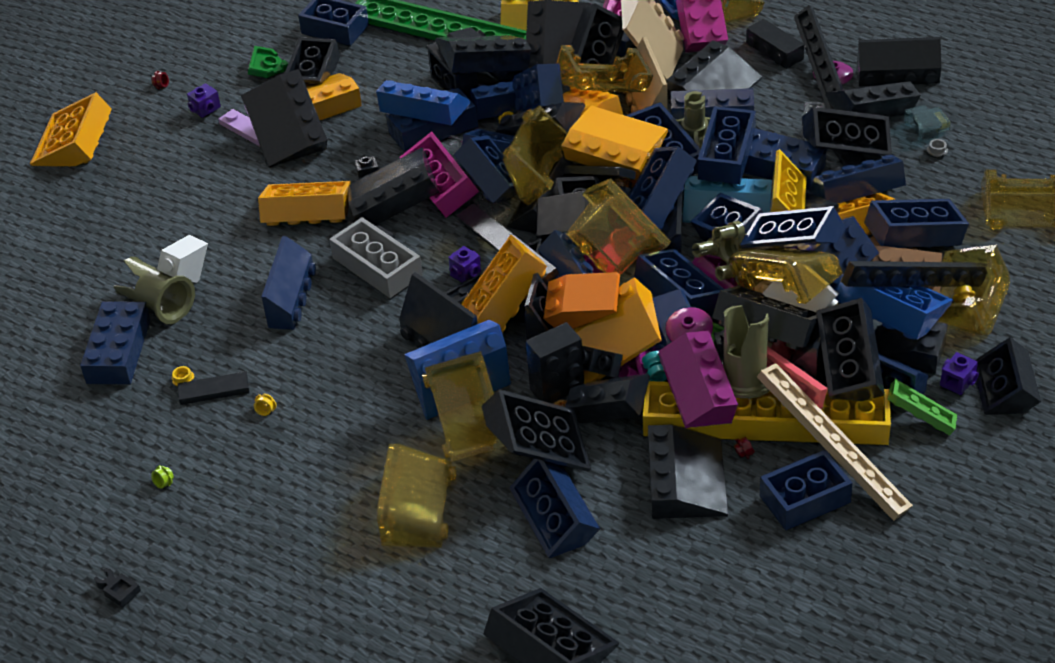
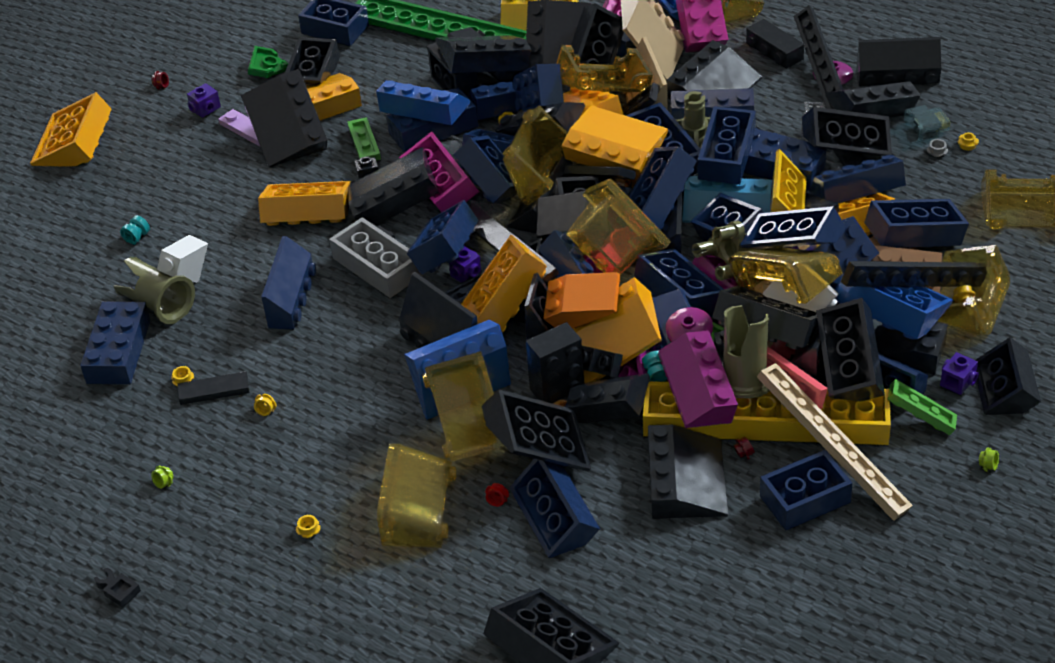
(135, 229): none -> teal wheel
(305, 522): none -> yellow plate
(363, 138): none -> bright green plate
(443, 238): none -> dark blue brick
(496, 499): none -> red plate
(642, 100): none -> black tile
(967, 141): none -> yellow plate
(989, 459): none -> lime plate

